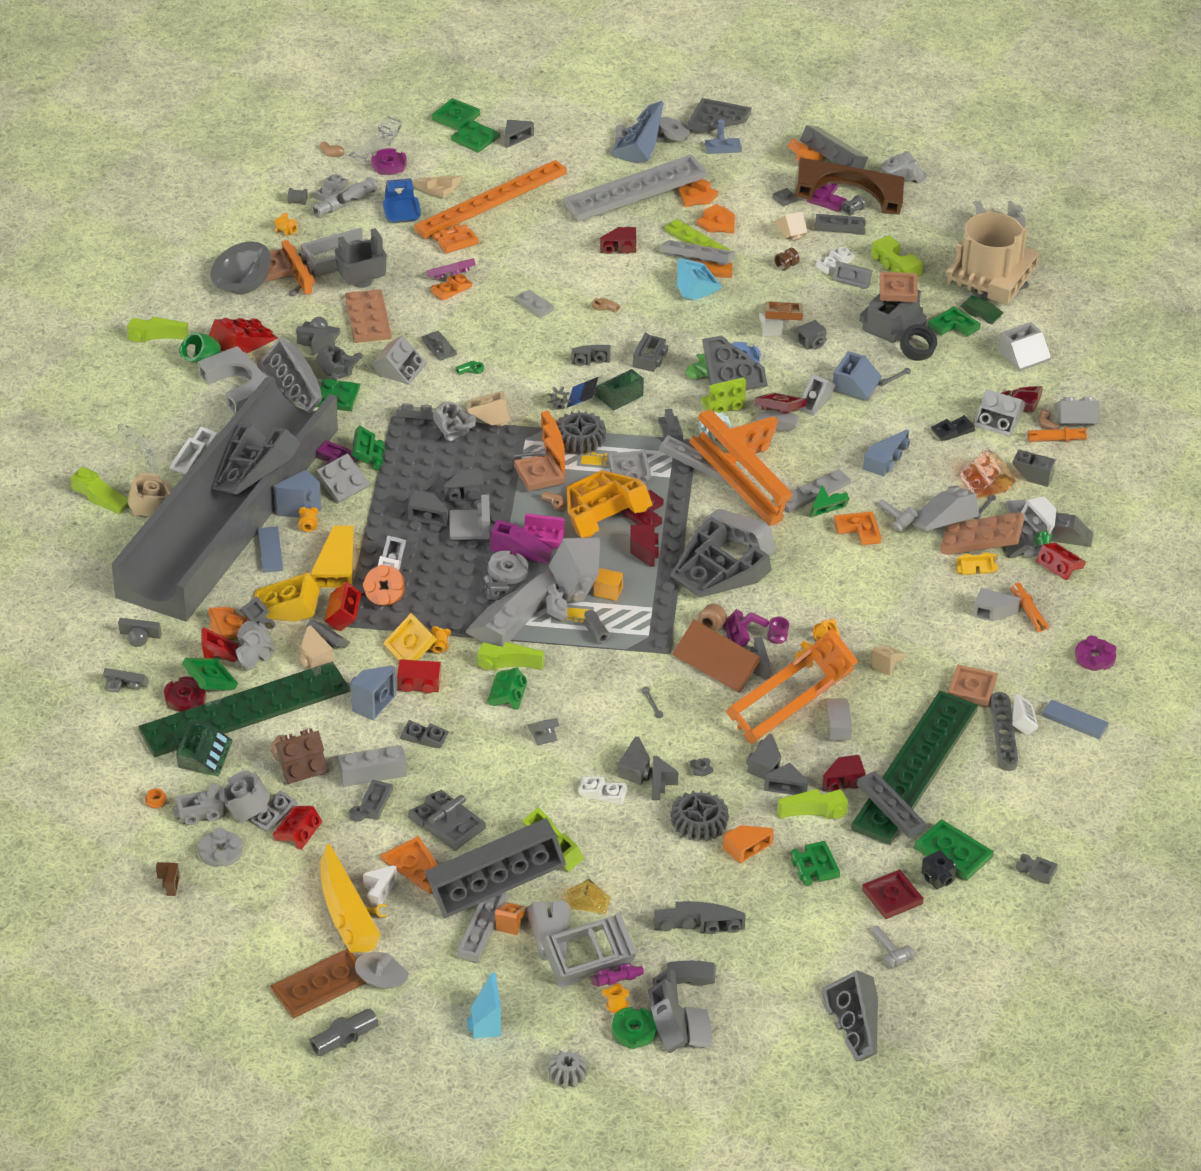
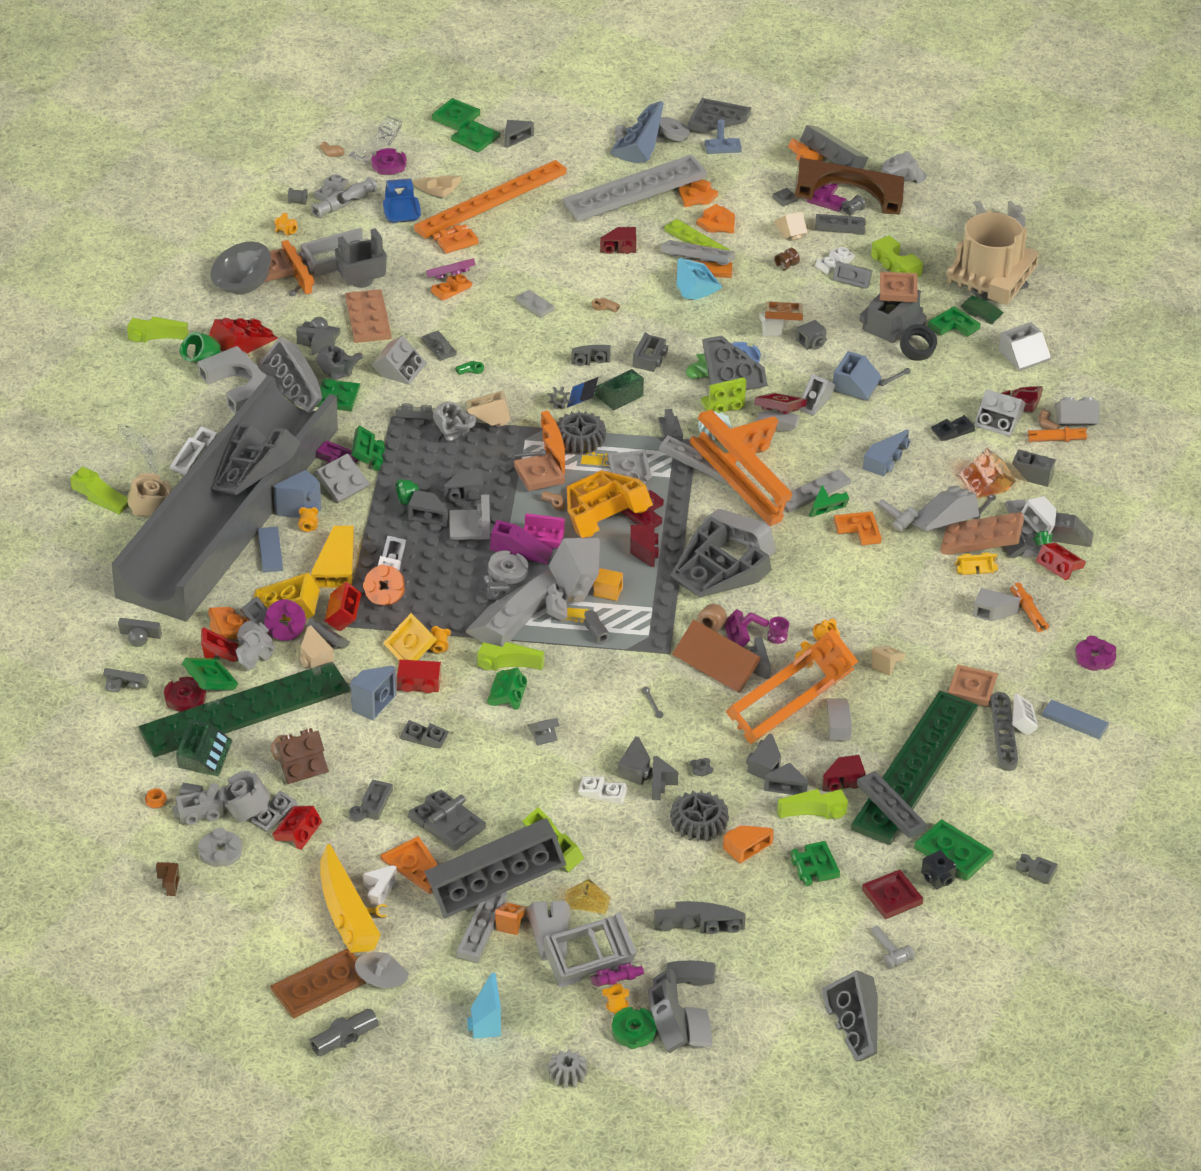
(188, 788): none -> dark grey hinge
(274, 614): none -> magenta plate
(372, 764): light grey slope -> none
(405, 490): none -> green cone

